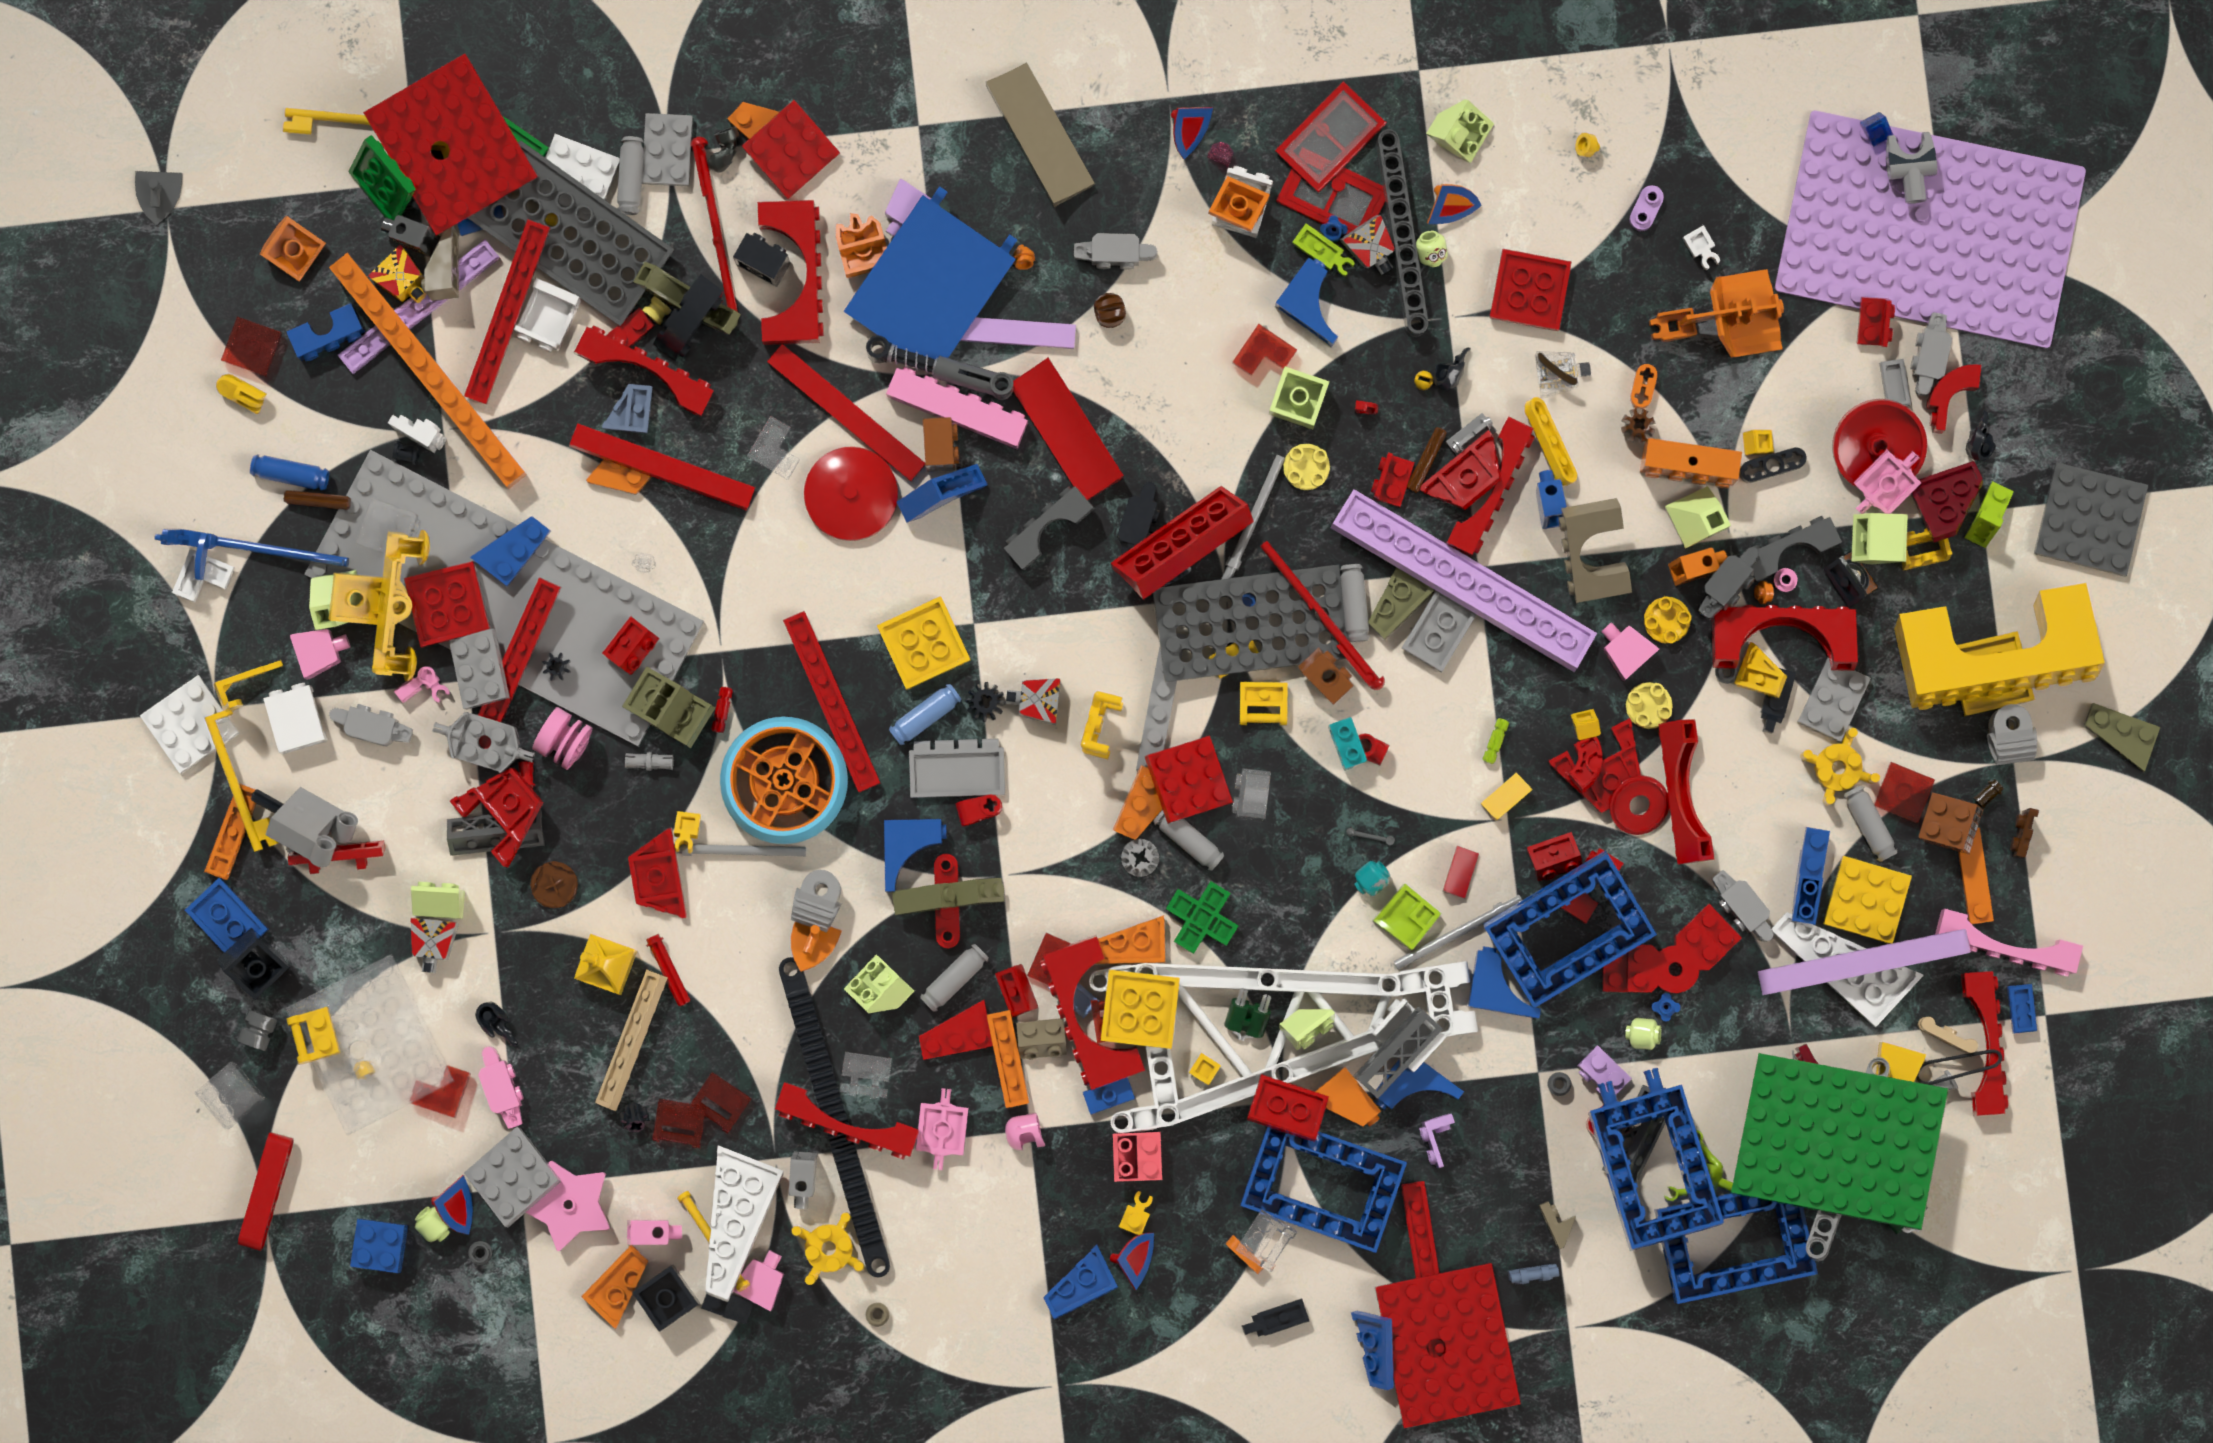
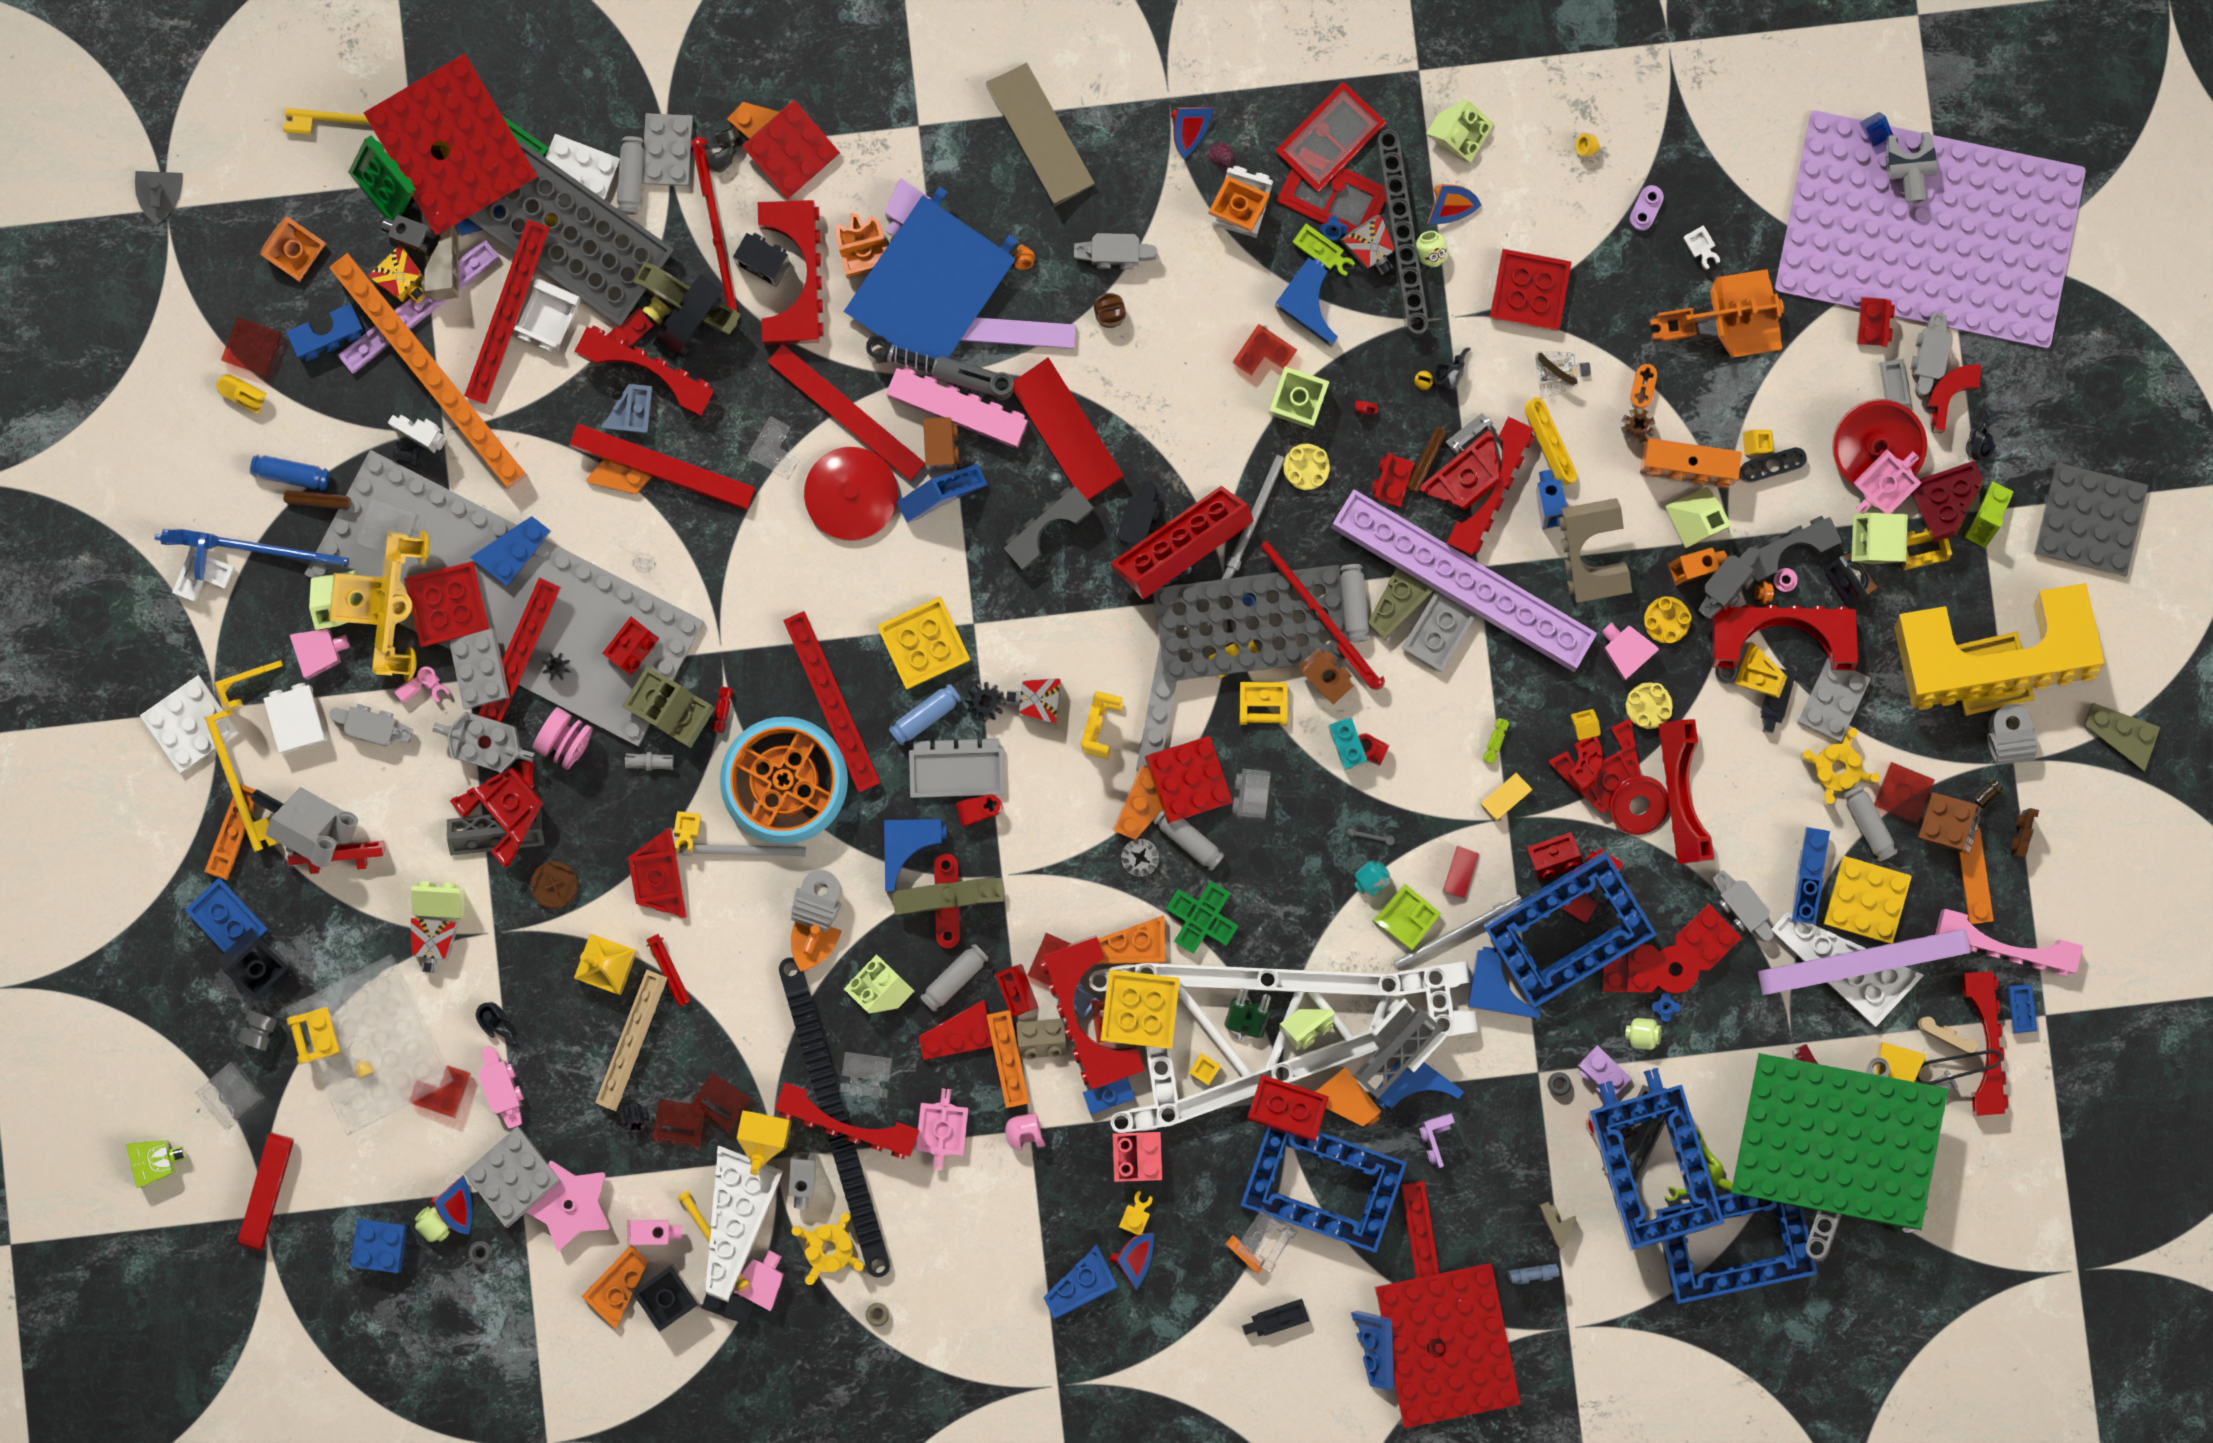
(153, 1161): none -> lime torso
(762, 1137): none -> yellow piece

